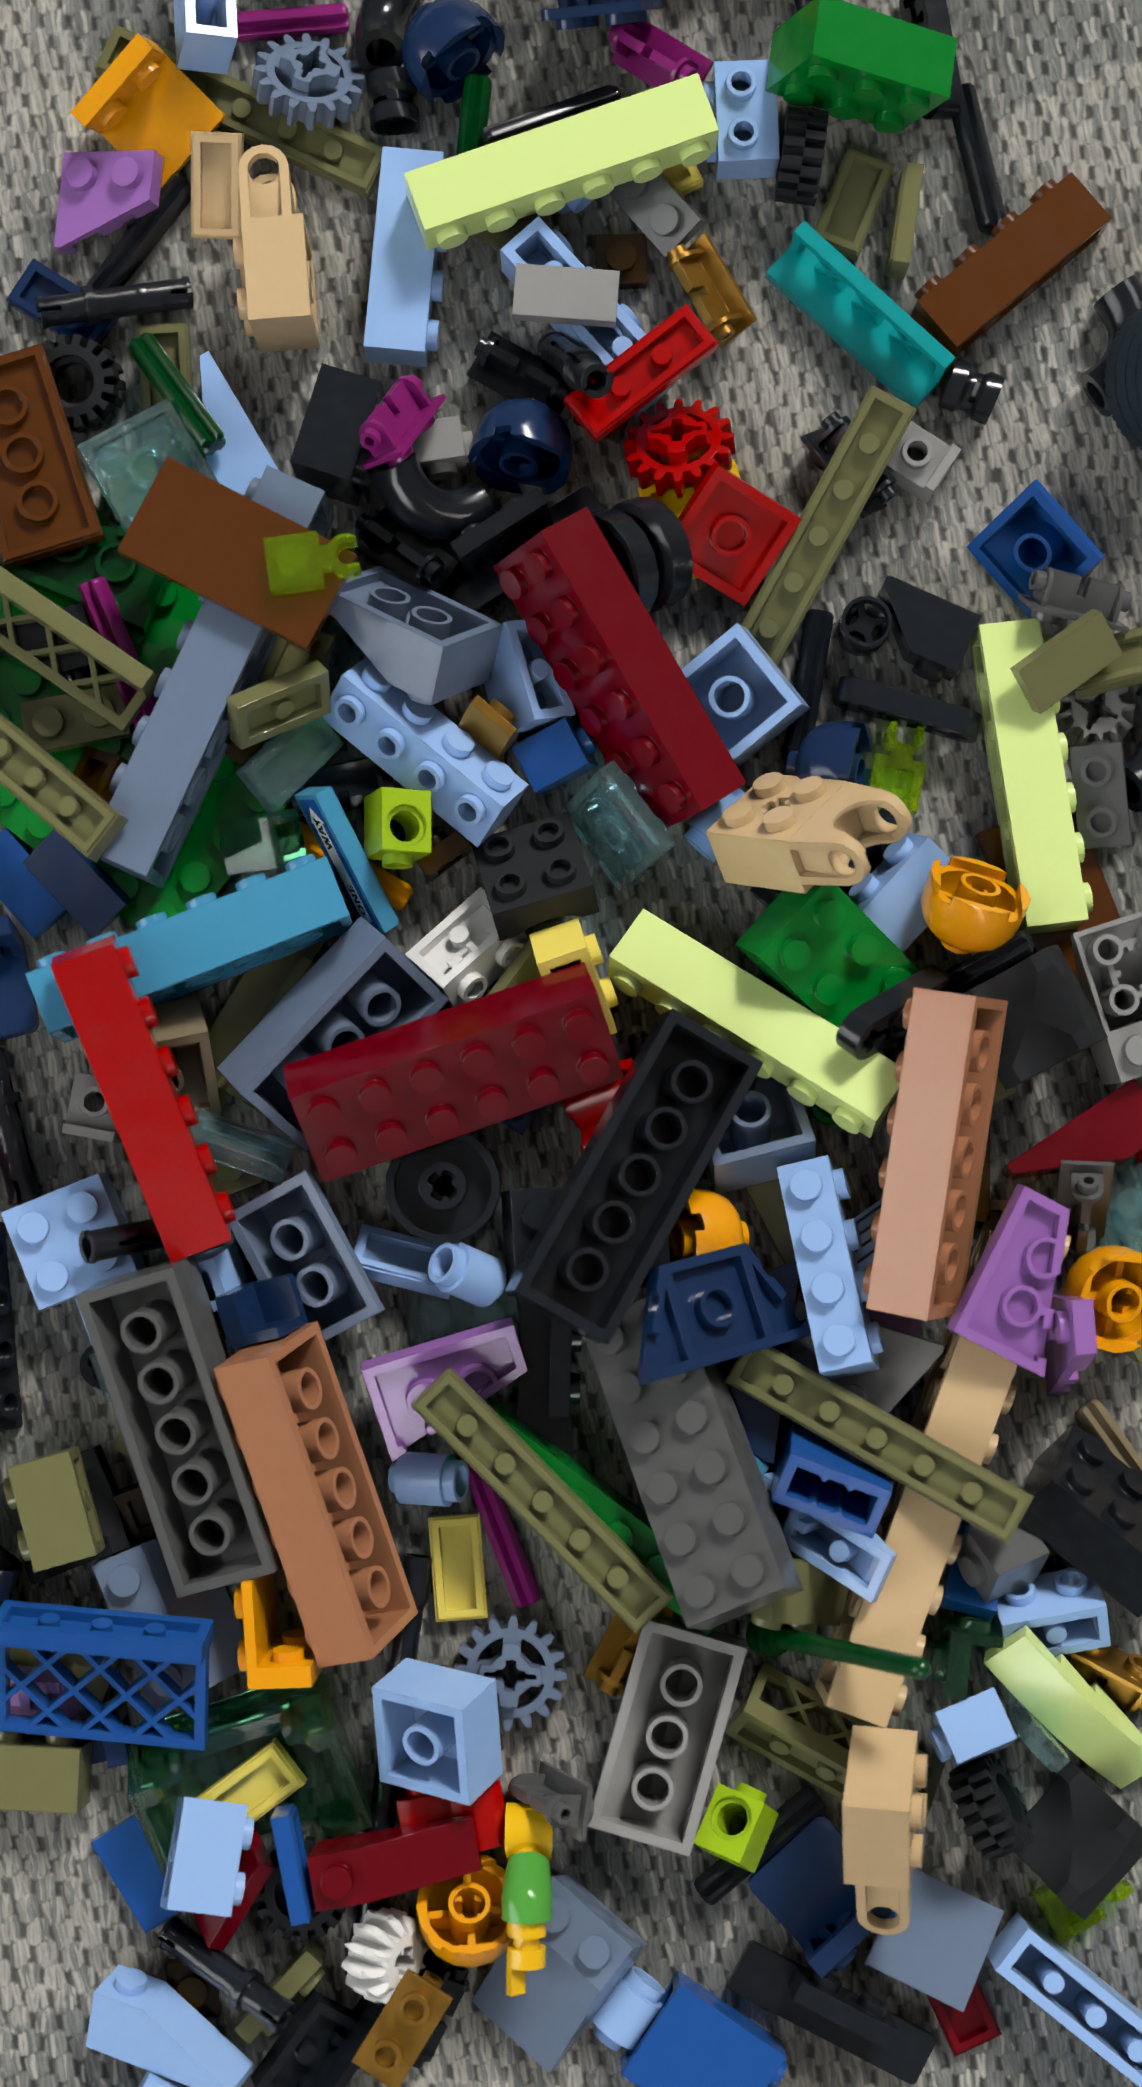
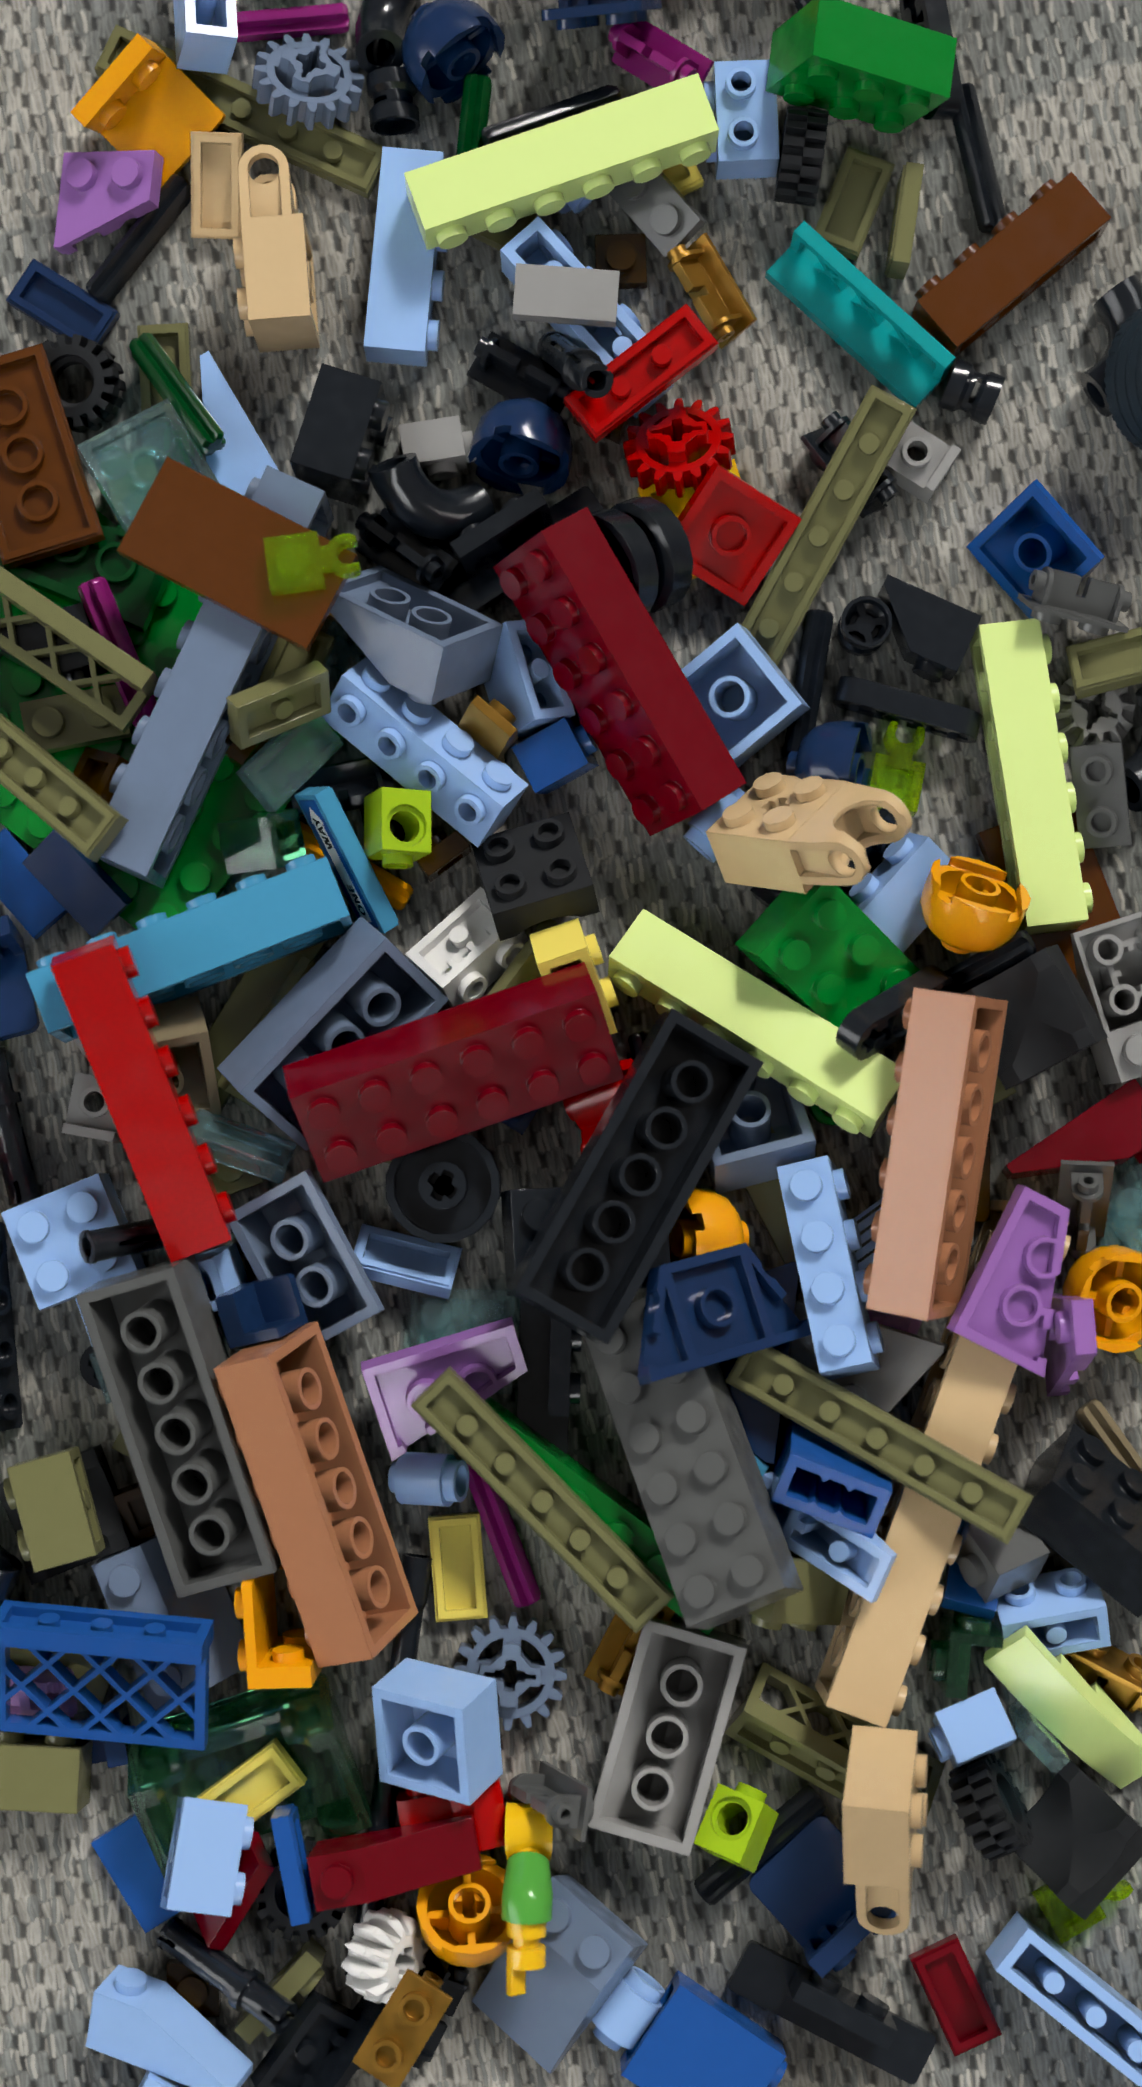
(93, 305): black pin -> none
(398, 422): magenta hinge -> none
(467, 1273): light blue brick -> none
(618, 826): clear light blue plate -> none
(775, 1643): dark green piece -> none
(942, 1944): sand blue tile -> none
(1066, 661): olive tile -> none

